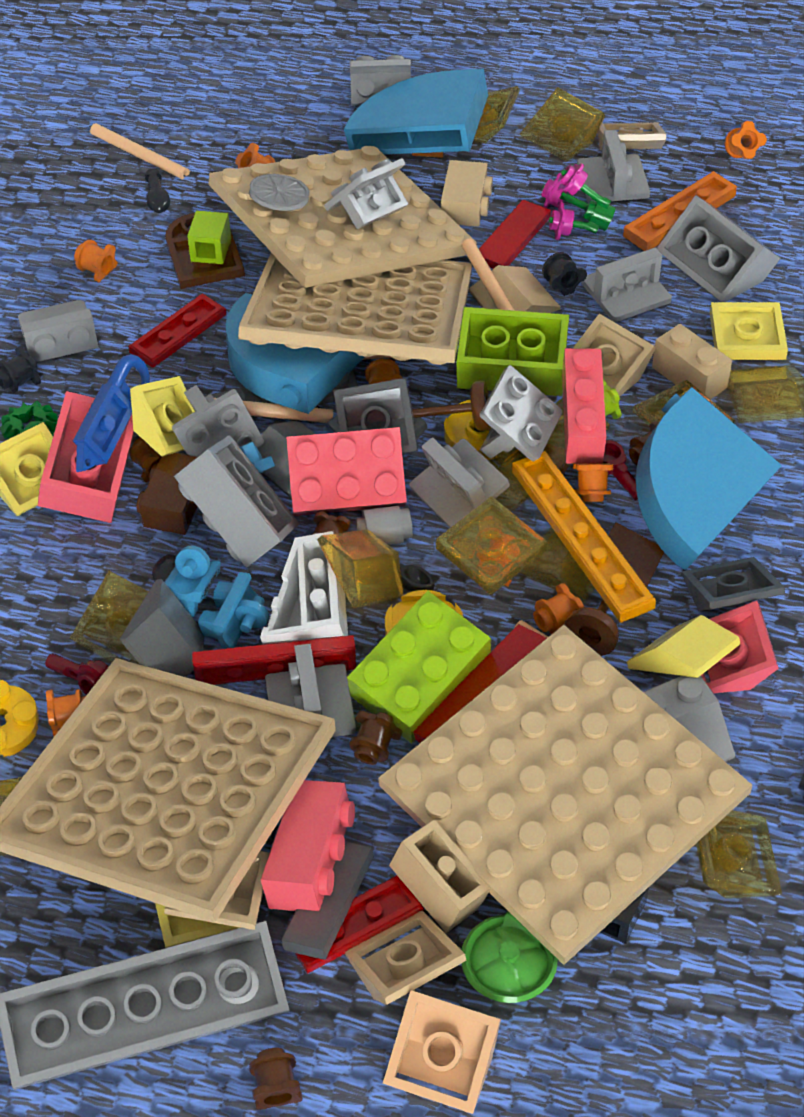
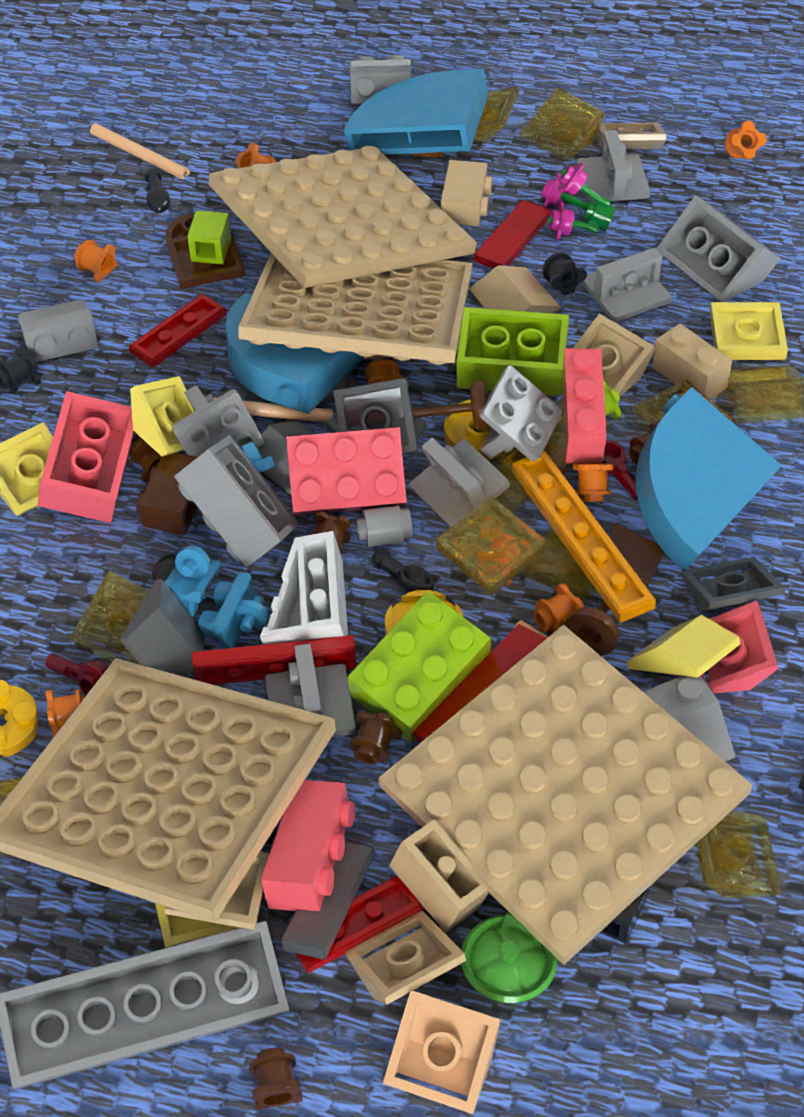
(13, 422): green gear -> none
(107, 415): blue plate -> none
(279, 192): light grey wheel -> none
(363, 566): clear yellow slope -> none
(370, 194): light grey bracket -> none
(486, 275): light nougat piece -> none
(653, 226): orange plate -> none

